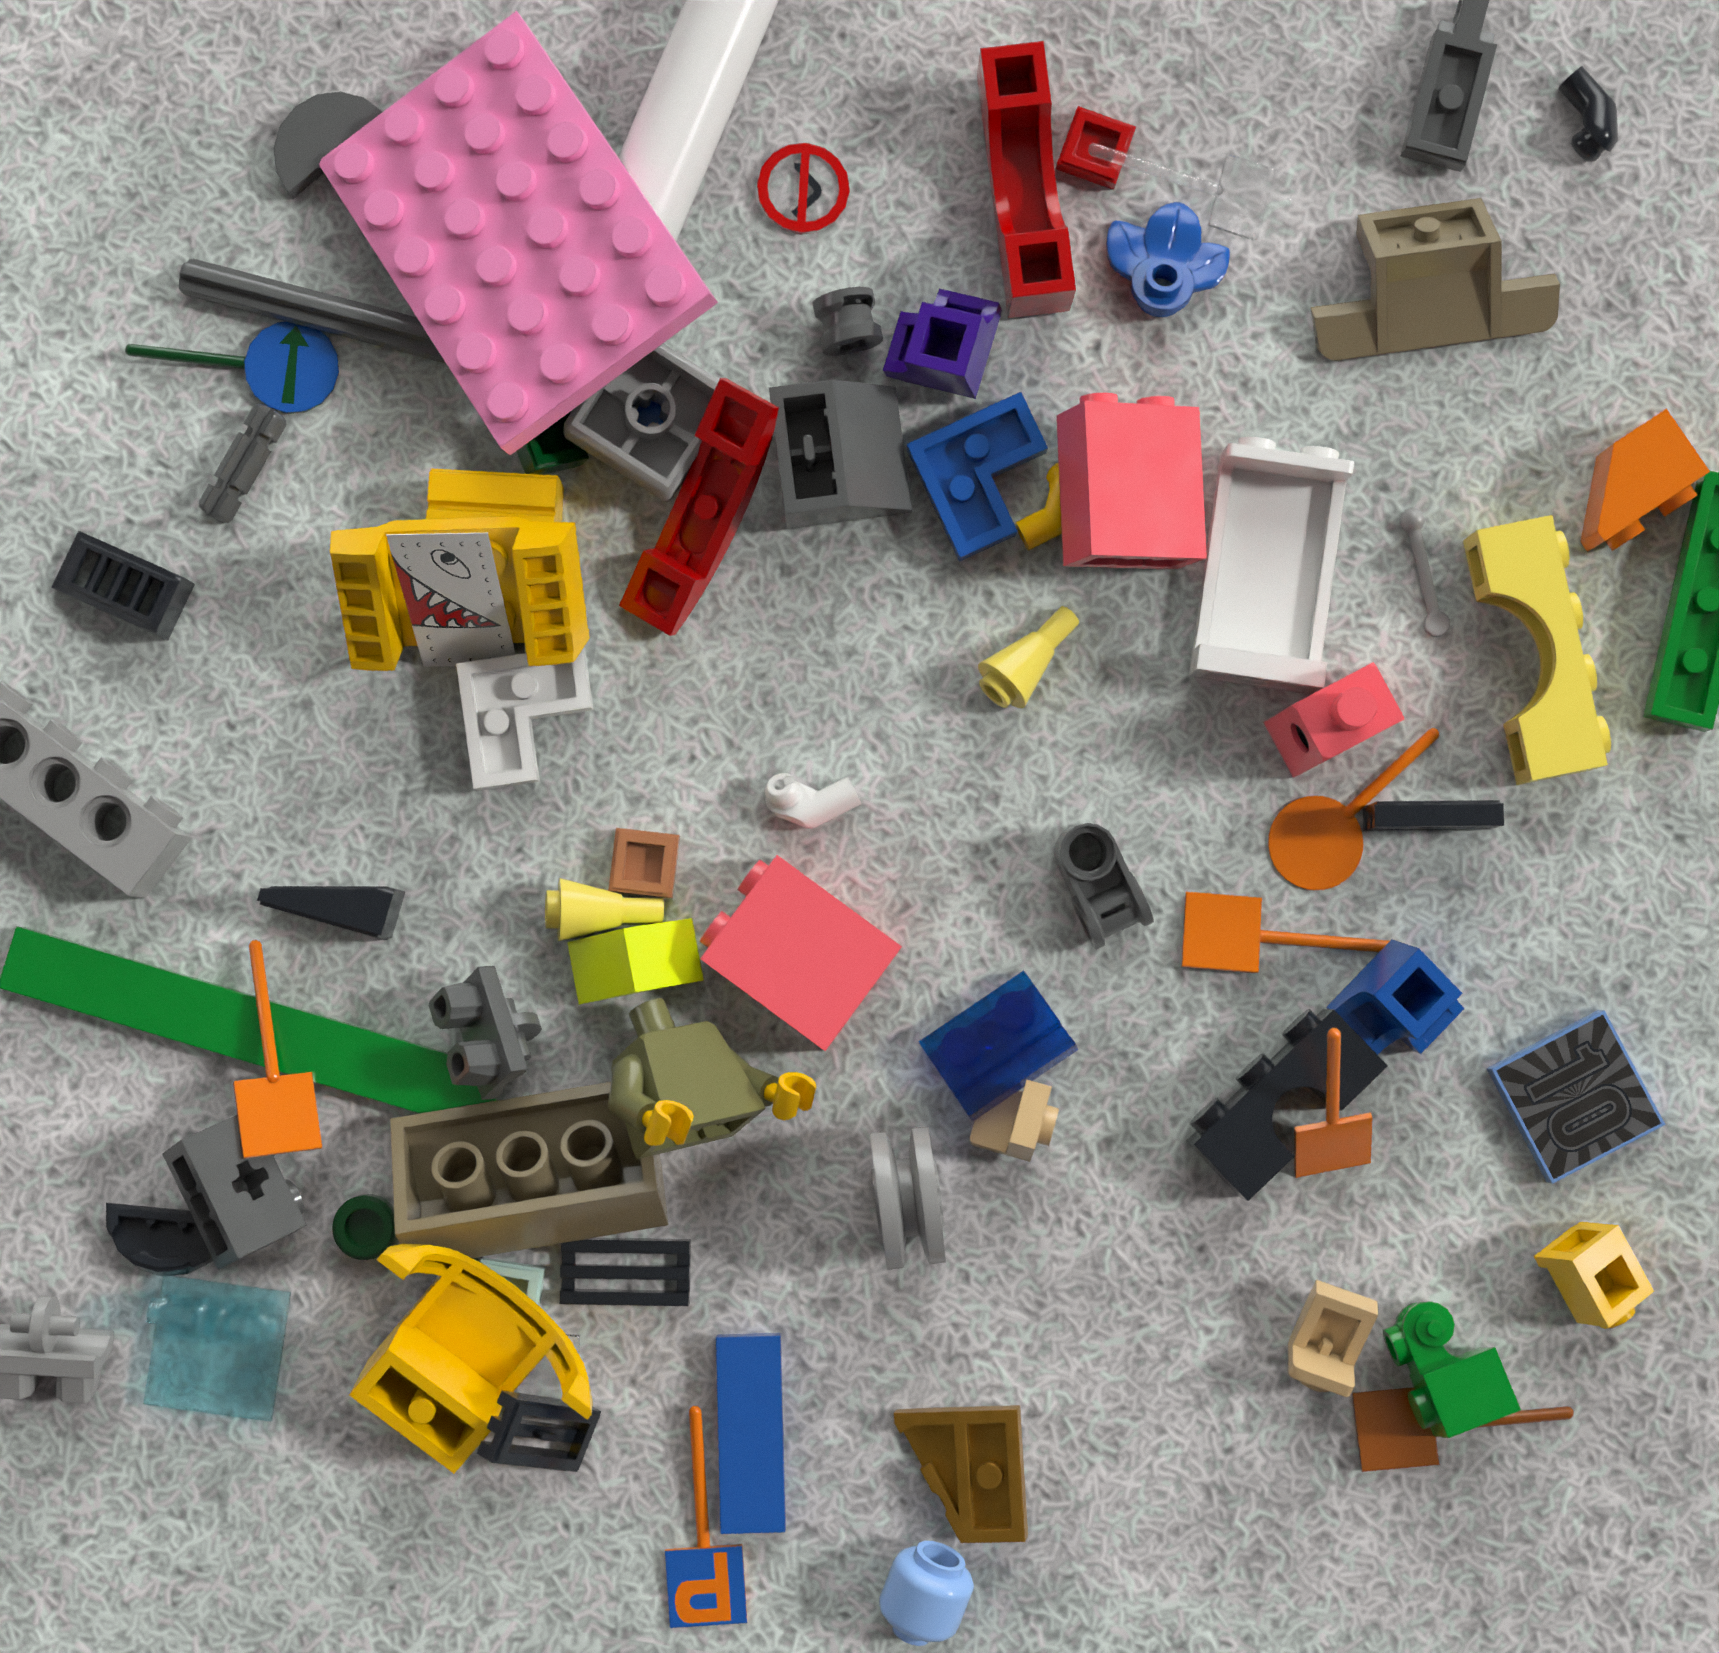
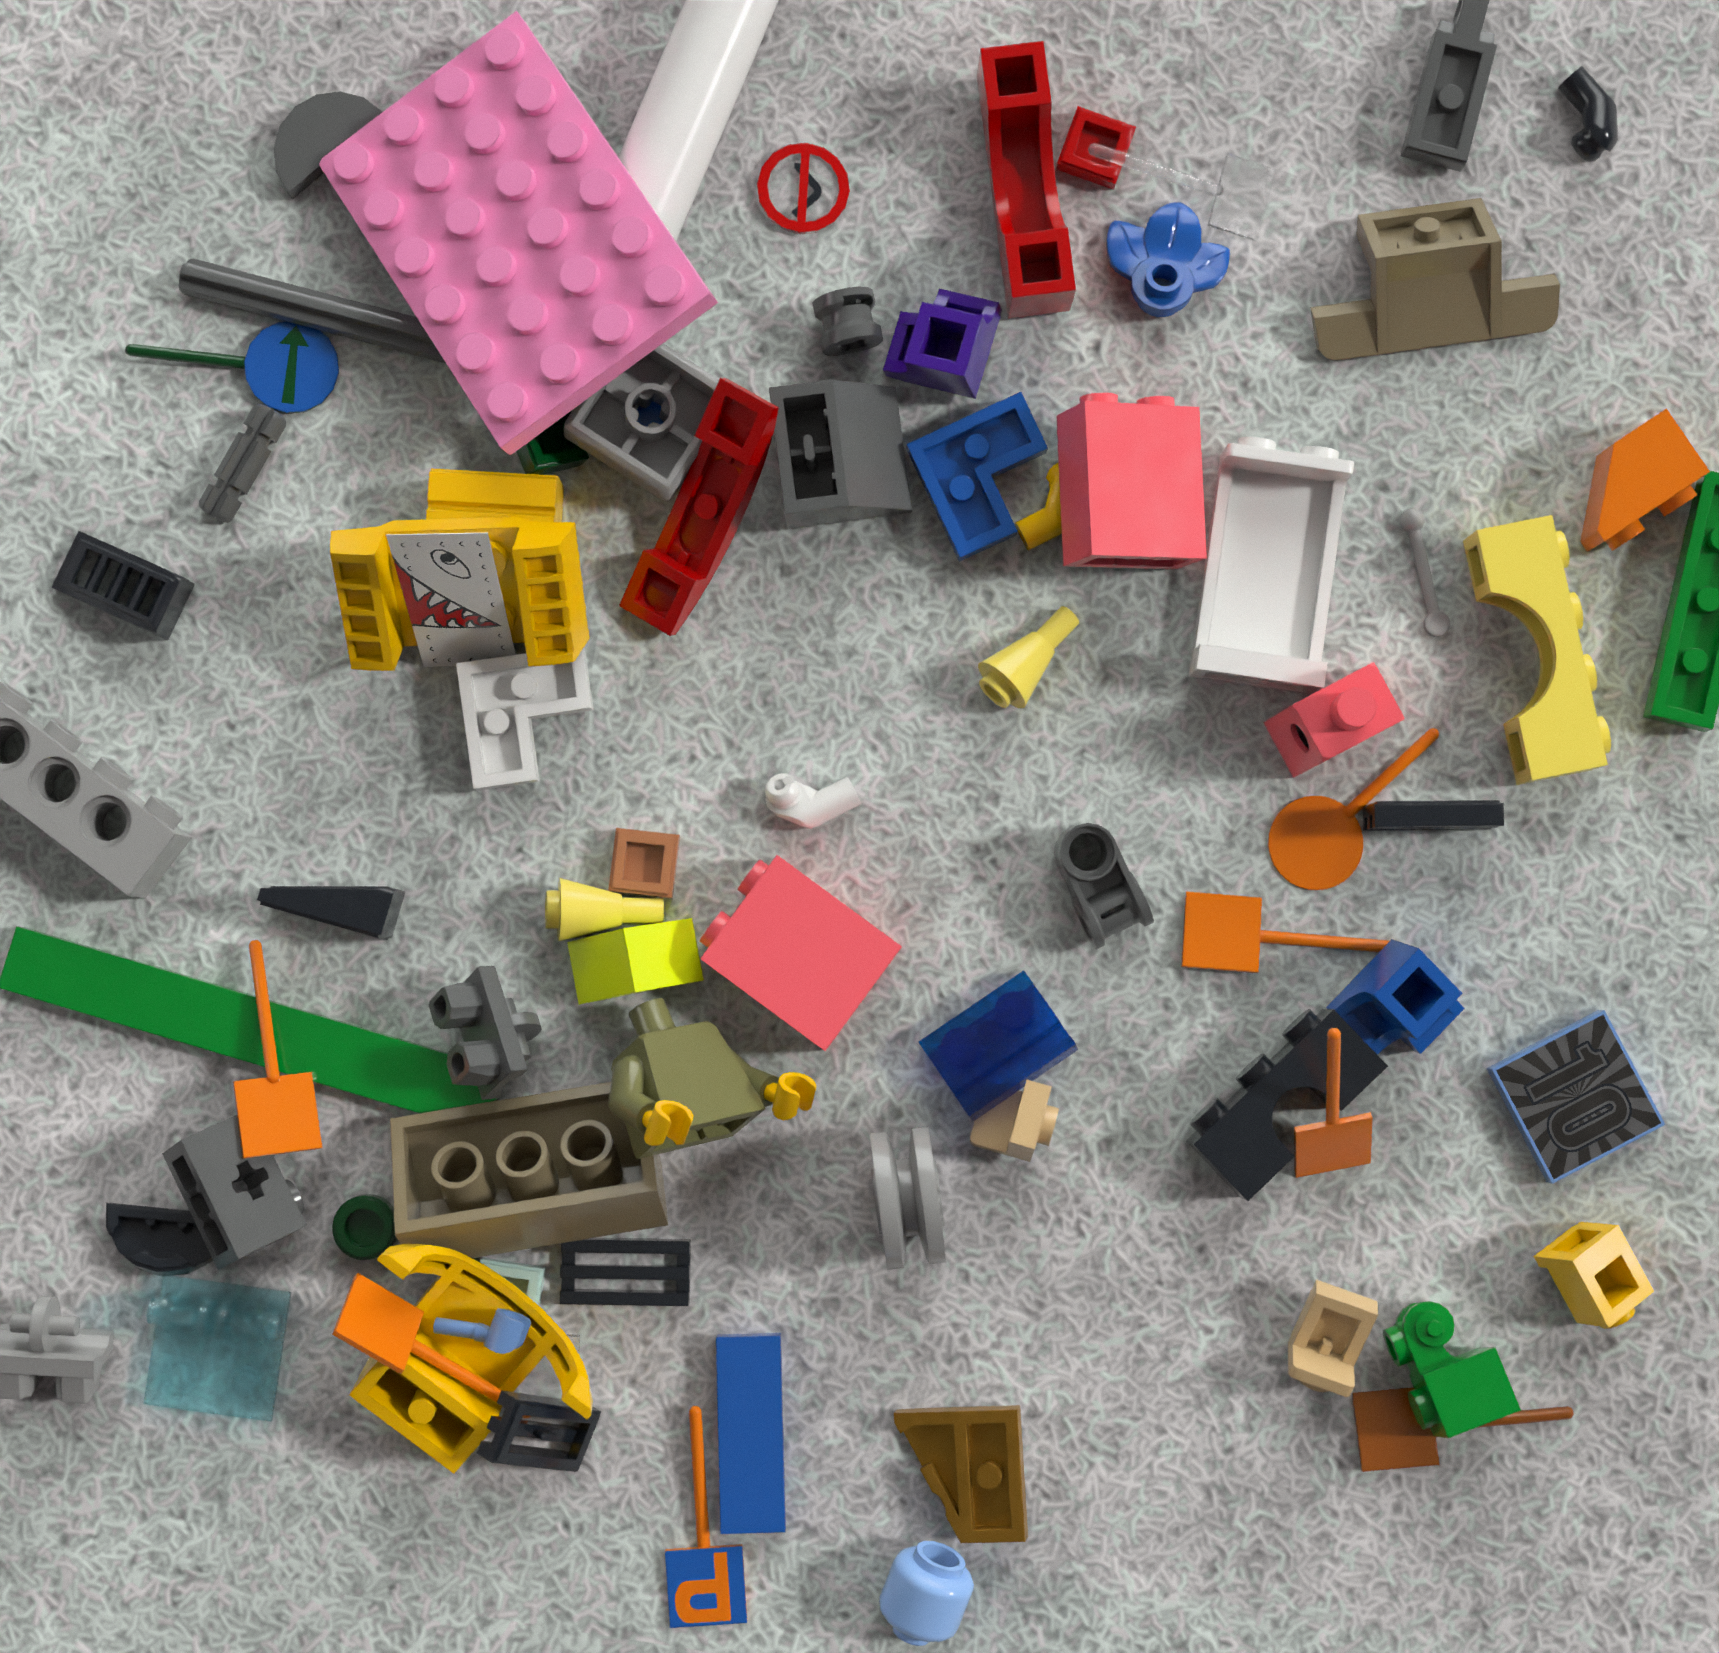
(387, 1329): none -> orange piece
(502, 1336): none -> medium blue hand

